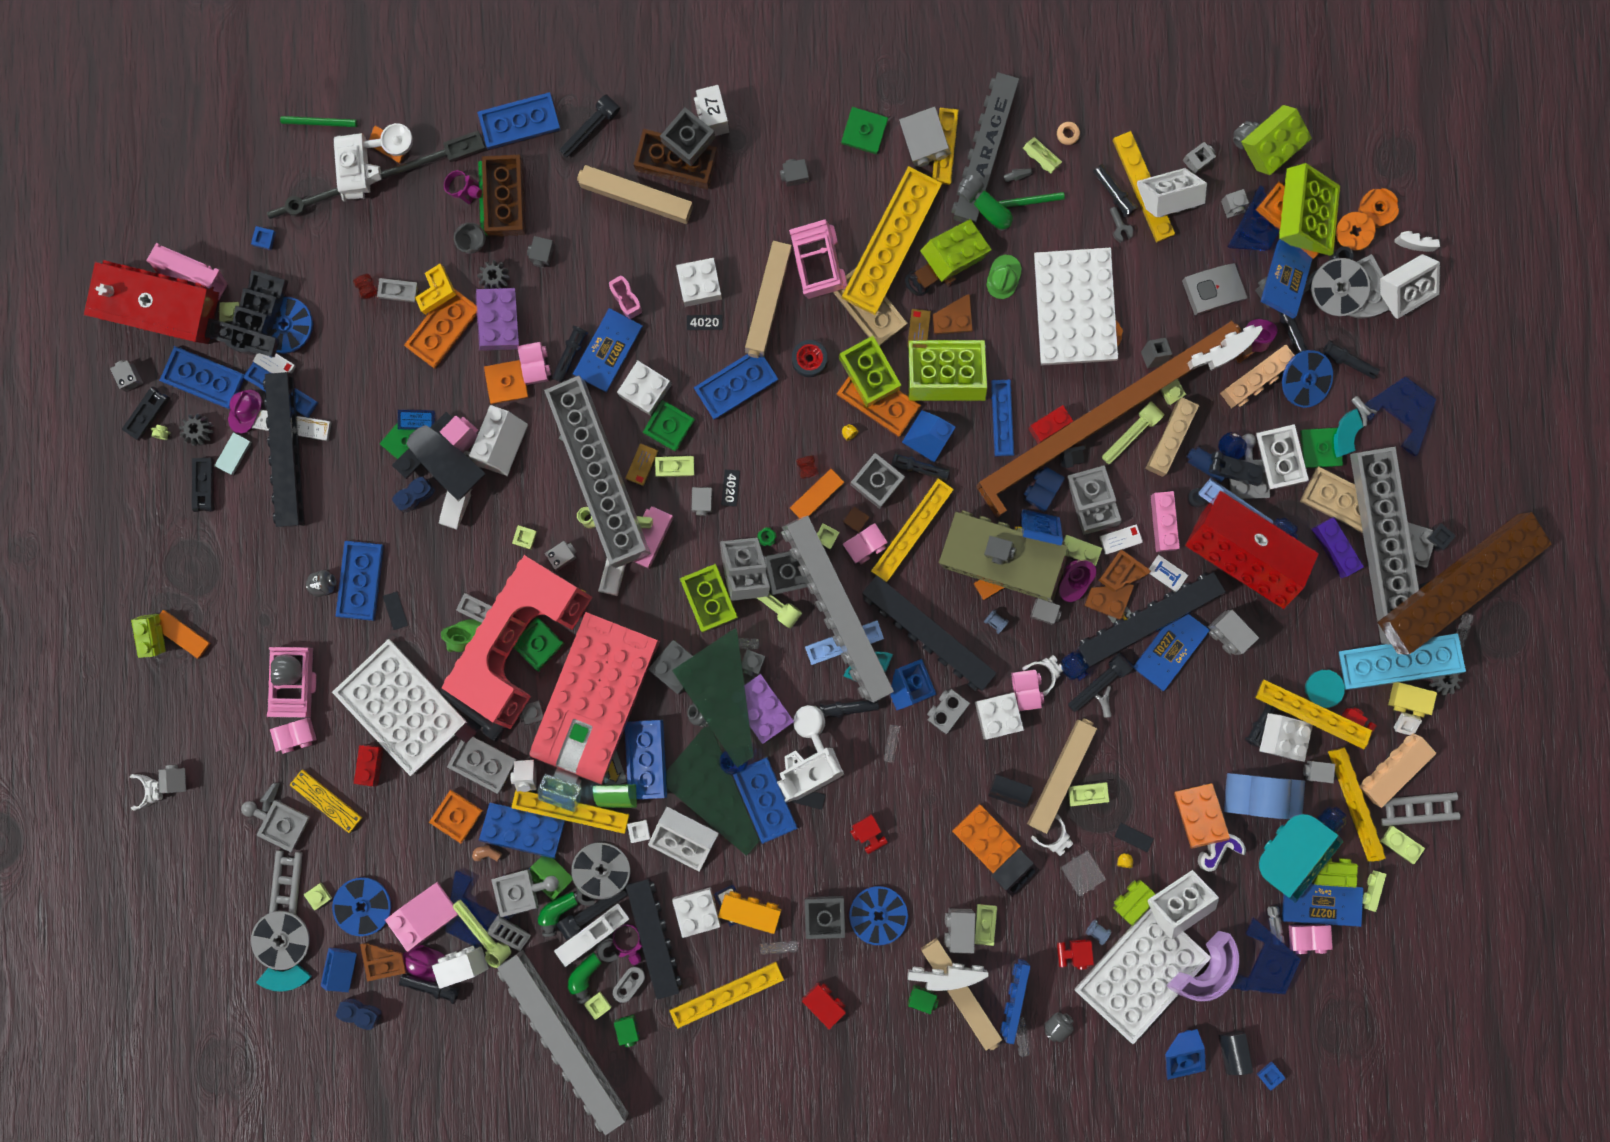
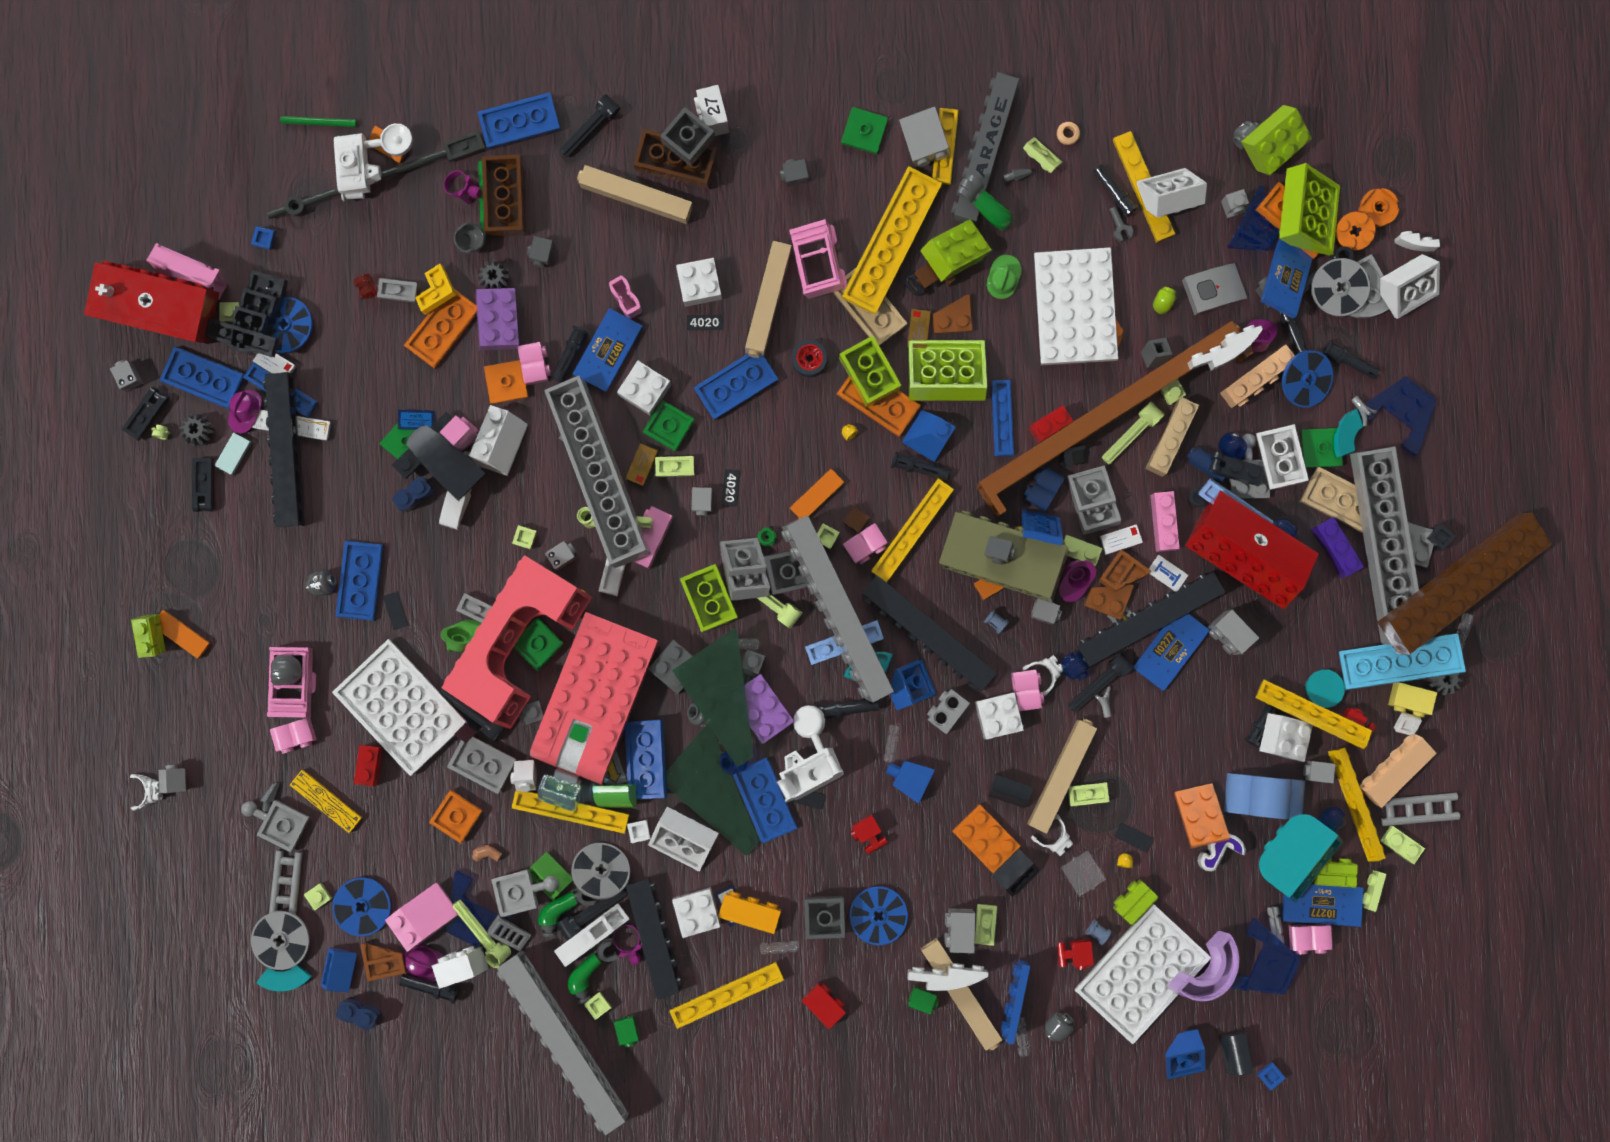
(522, 830): blue plate -> none
(629, 984): light grey plate -> none
(807, 467): clear red wheel -> none
(877, 480): light grey brick -> none
(910, 778): none -> blue torso
(1033, 200): green bar -> none
(1164, 300): none -> lime piece
(1182, 904): white slope -> none
(1192, 160): light grey brick -> none

